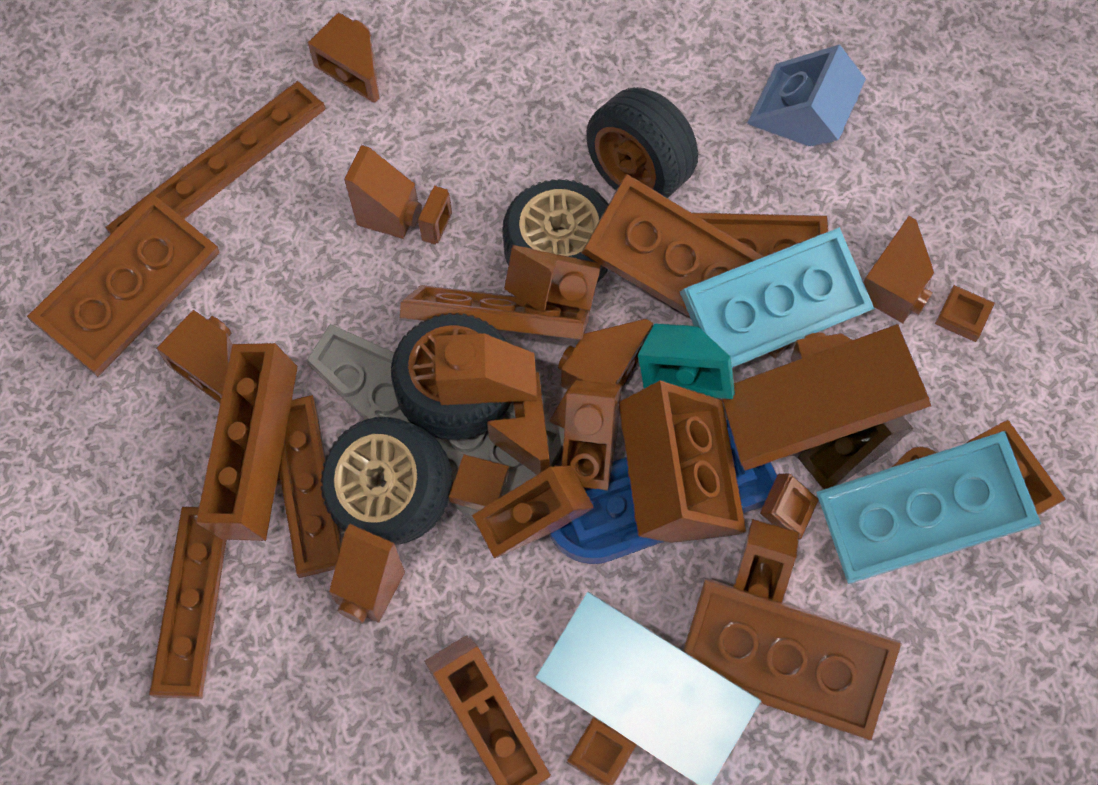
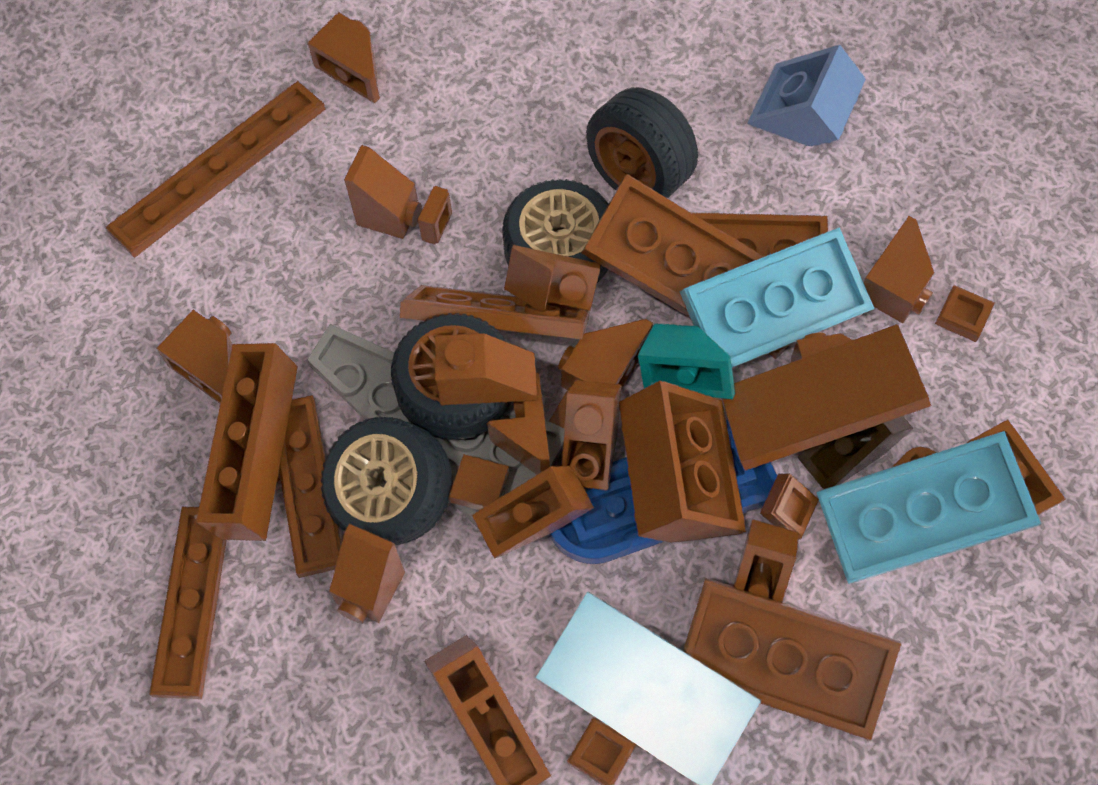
(124, 284): dark orange plate -> none

